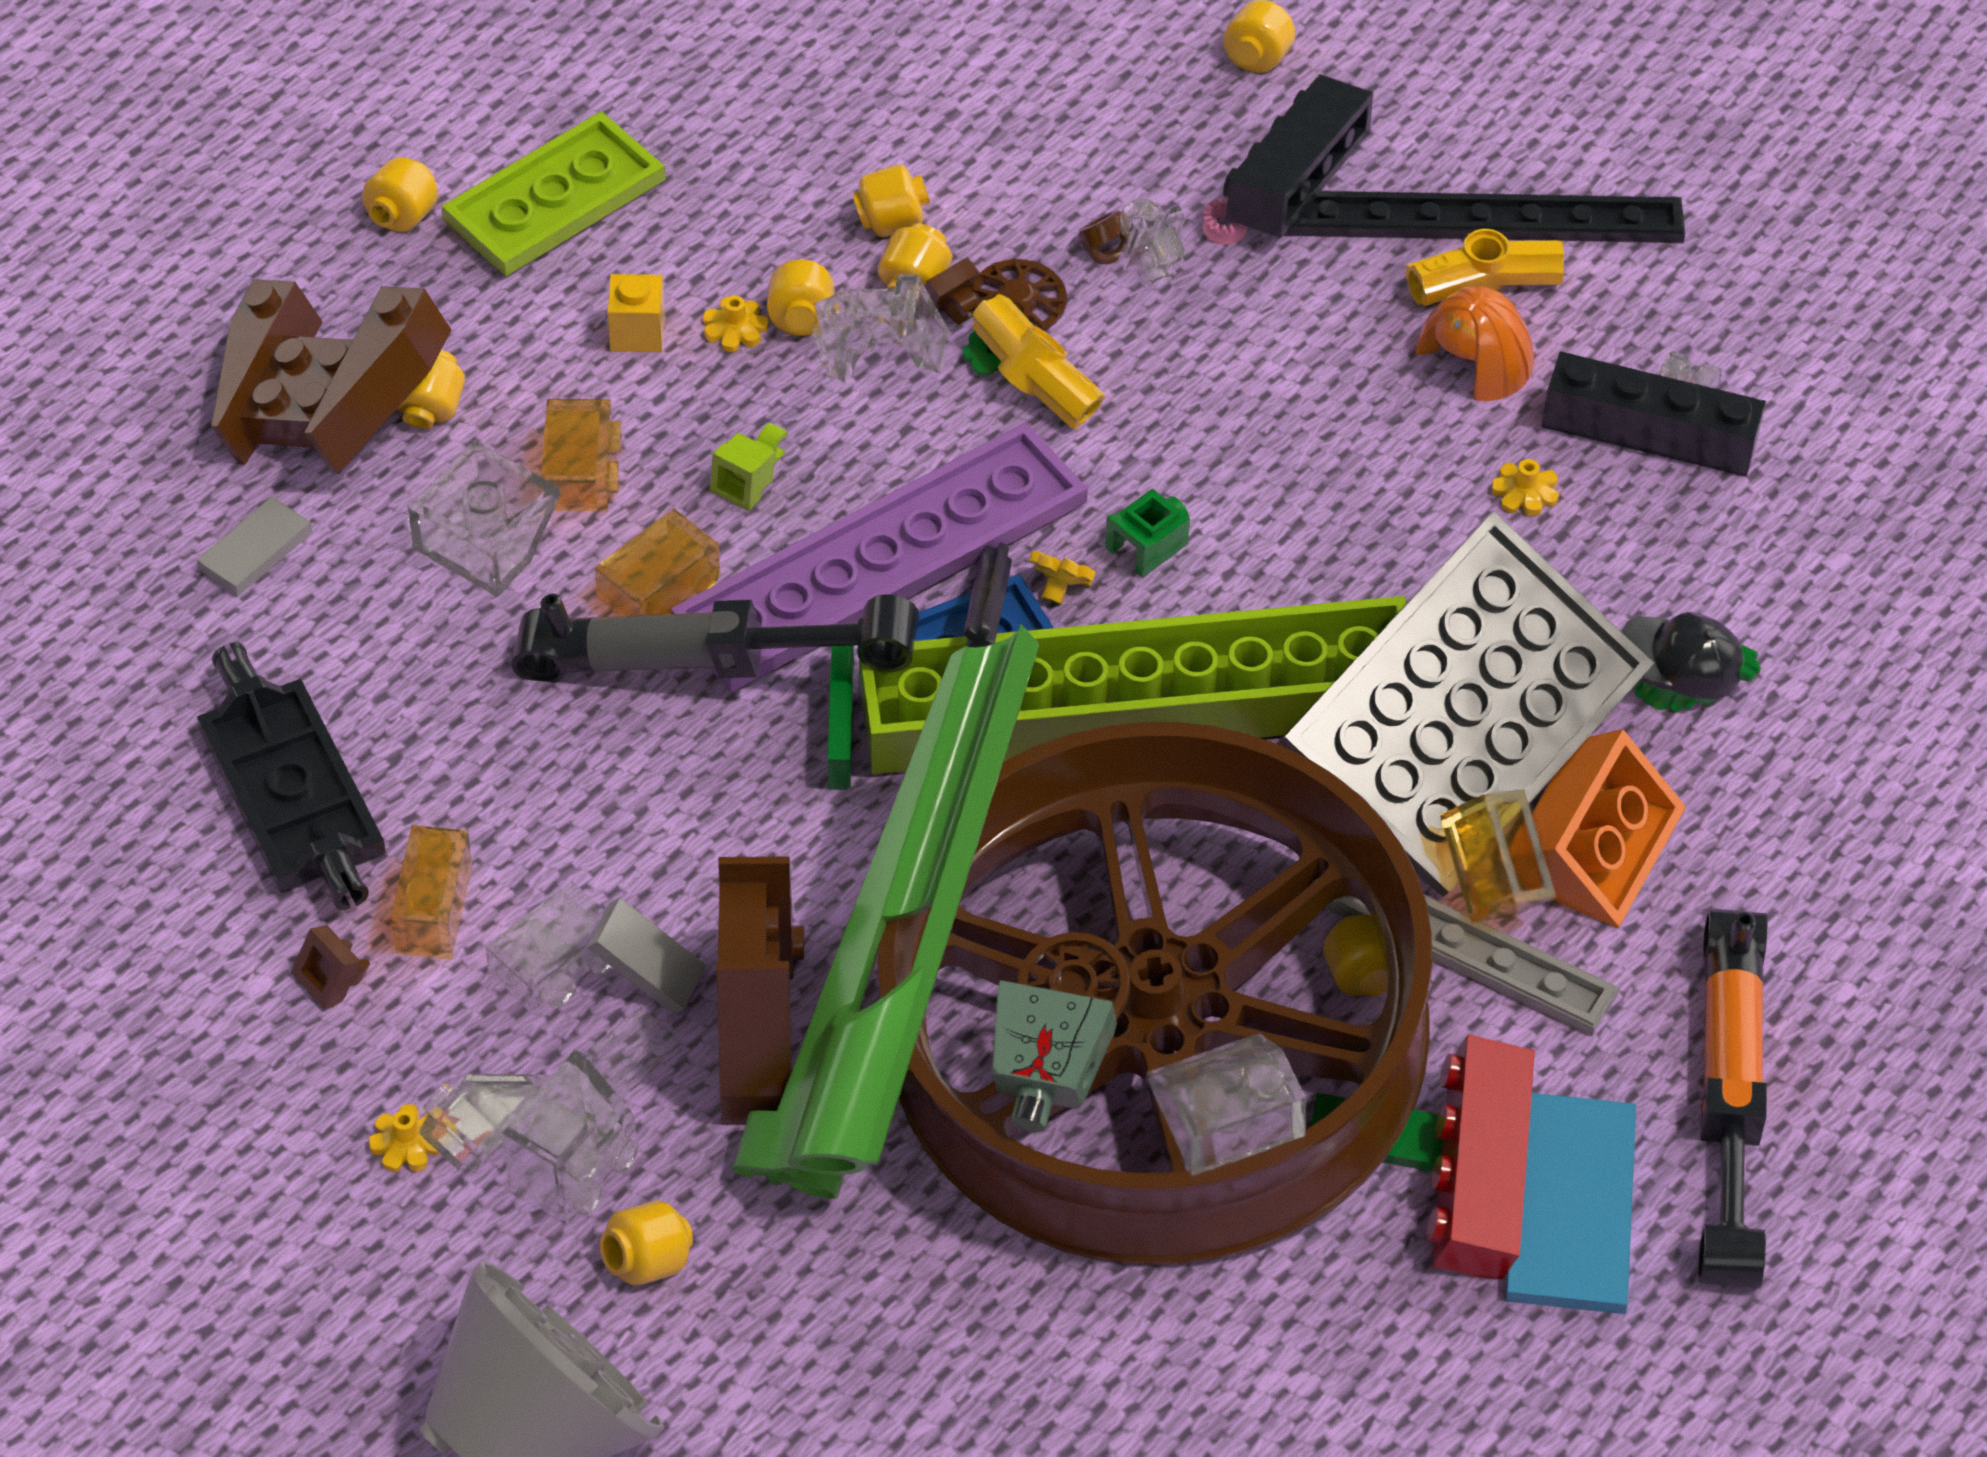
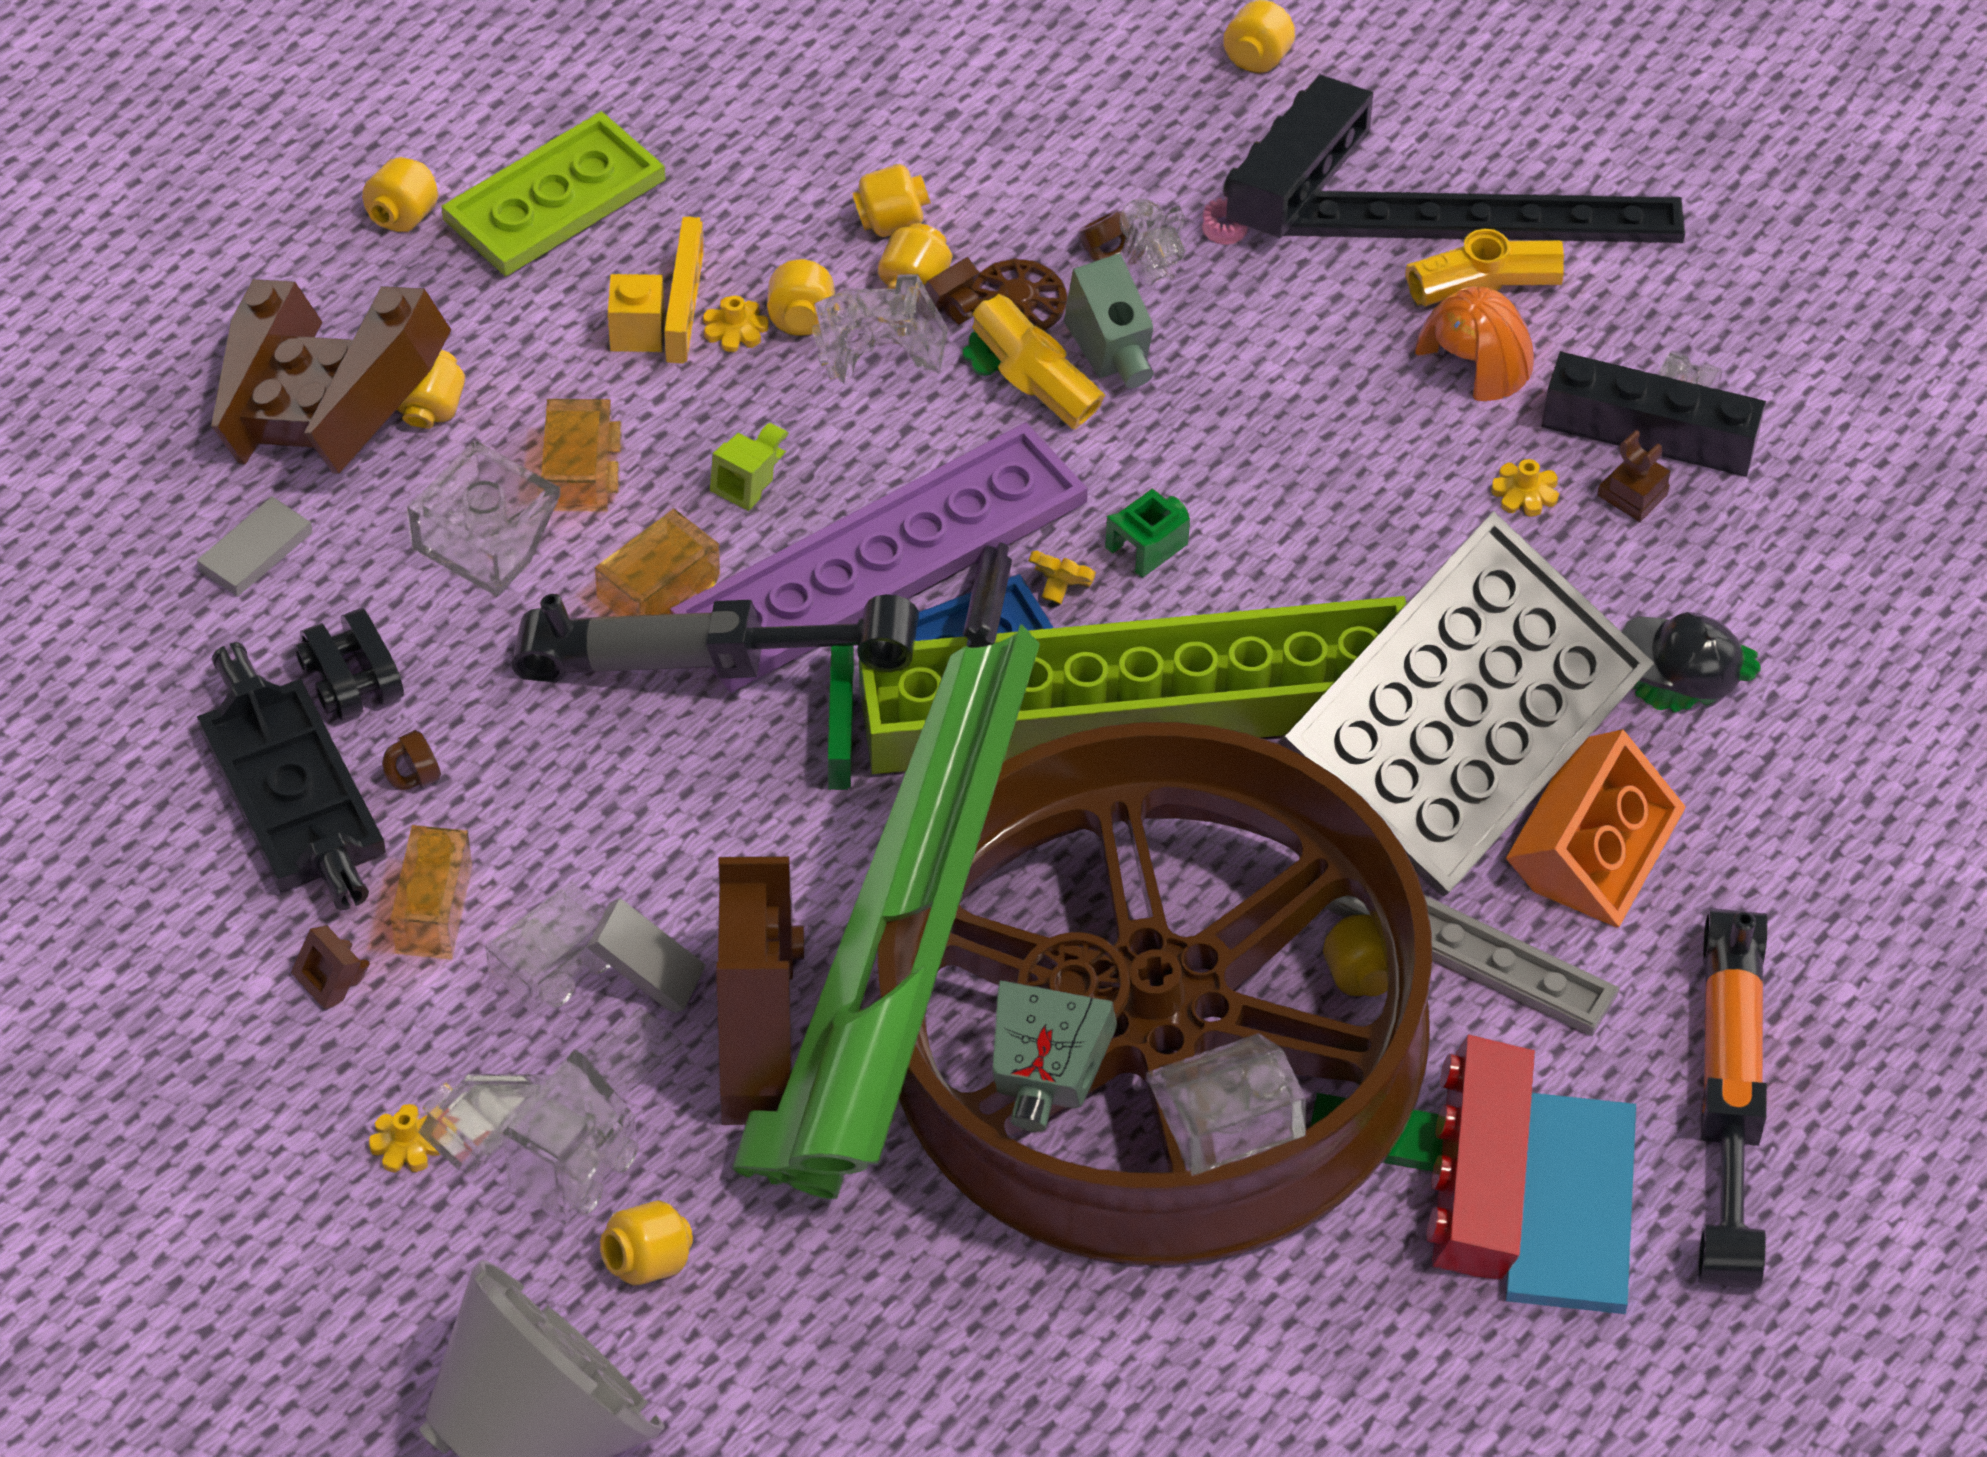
(339, 688): none -> black brick
(418, 758): none -> reddish brown tile
(684, 290): none -> yellow tile
(1110, 320): none -> sand green torso
(1497, 855): clear yellow piece -> none
(1638, 481): none -> reddish brown piece

